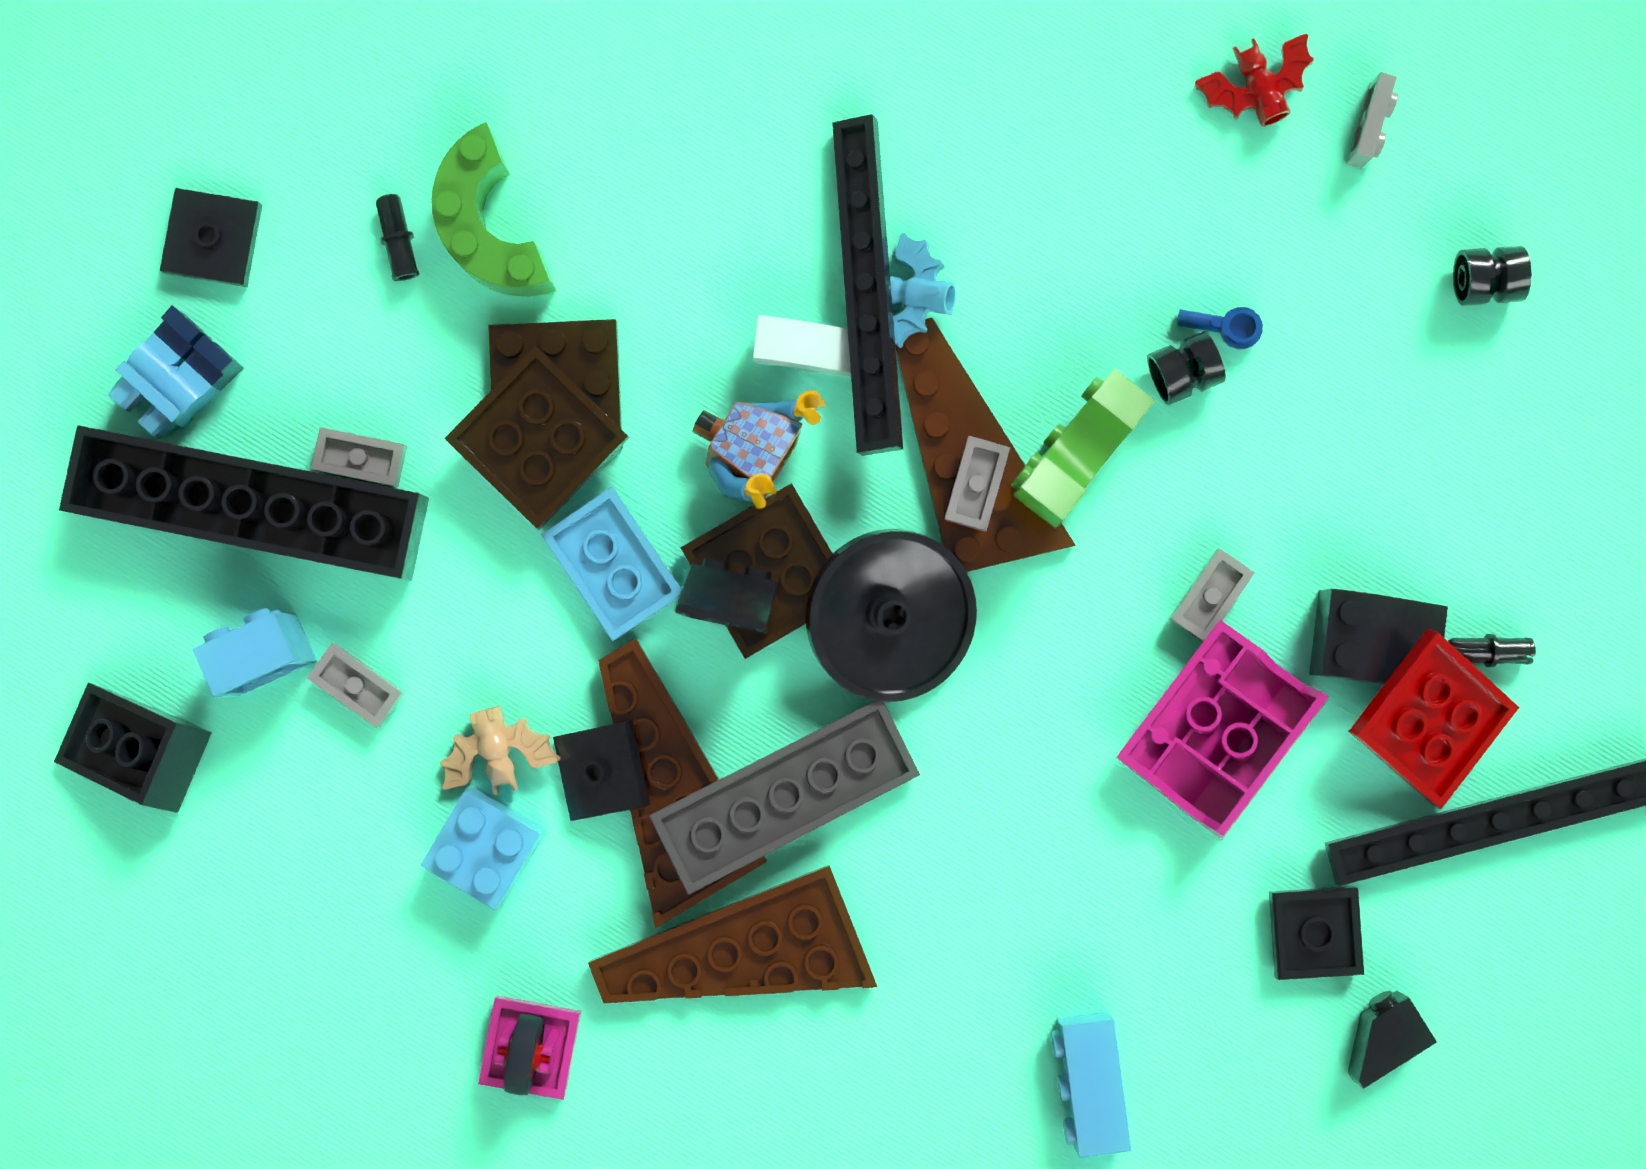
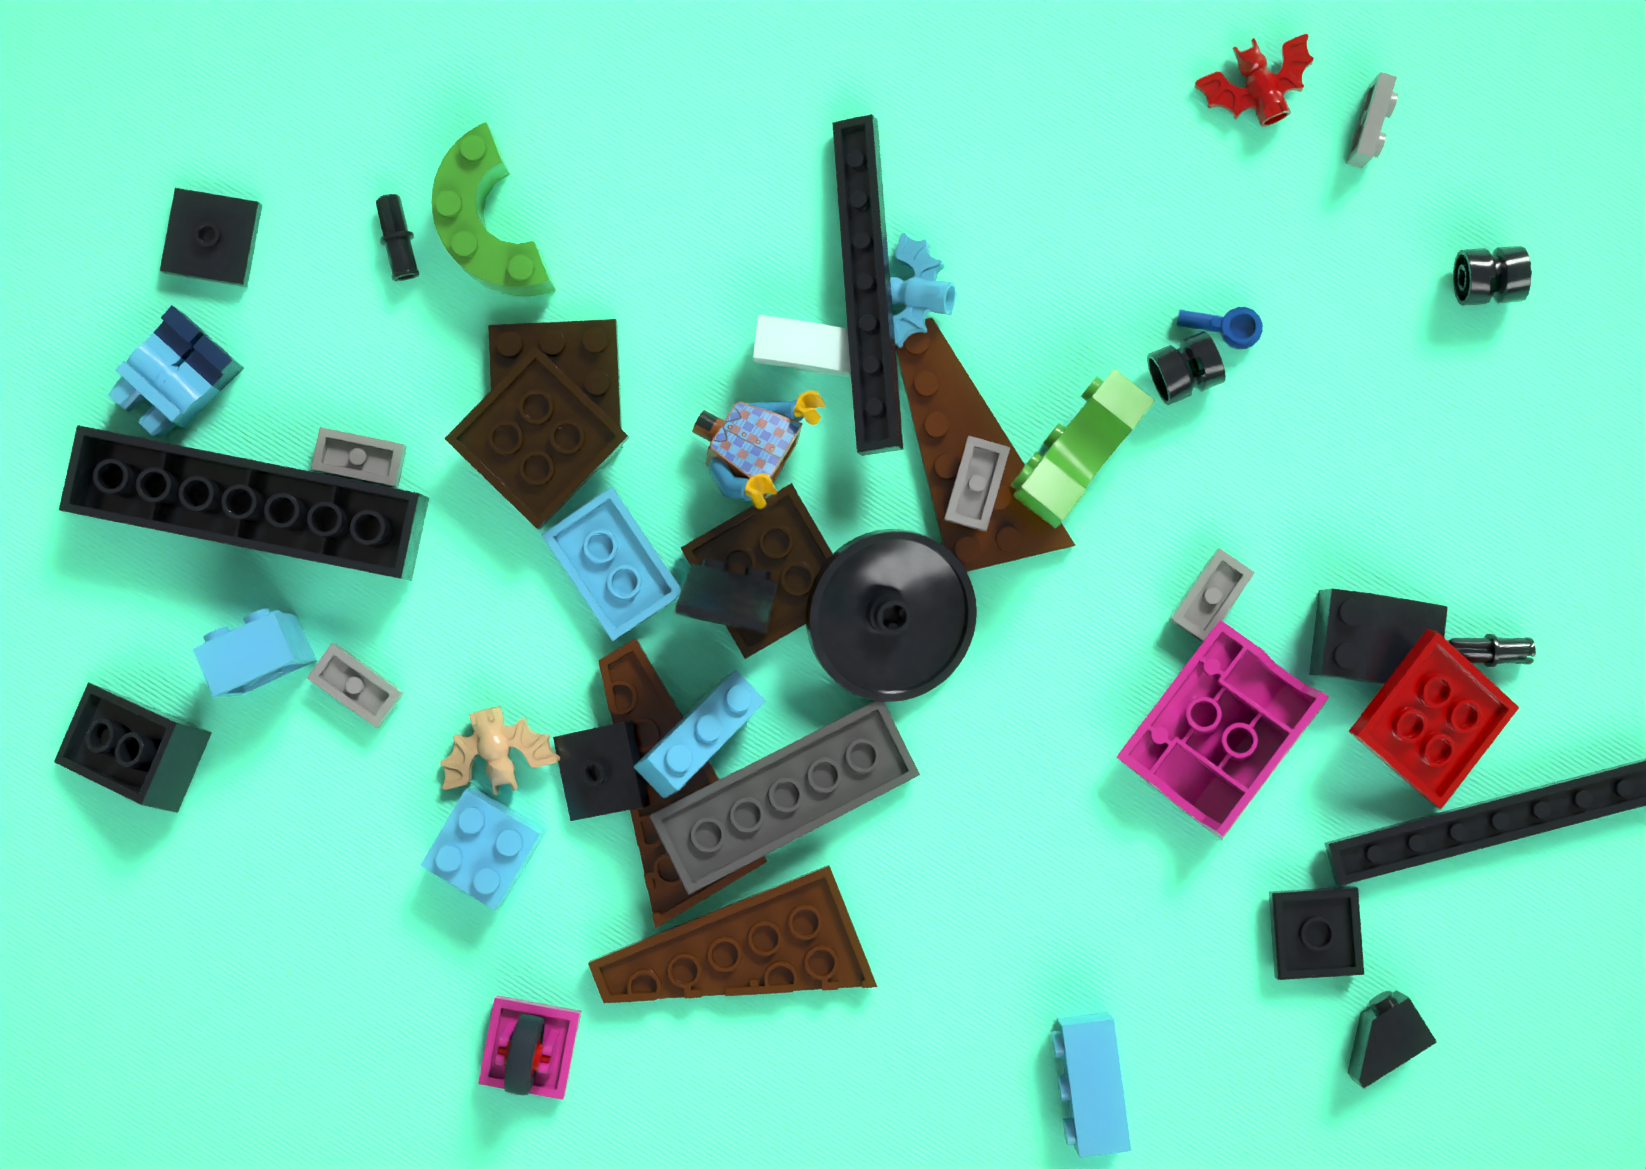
(699, 734): none -> medium azure brick

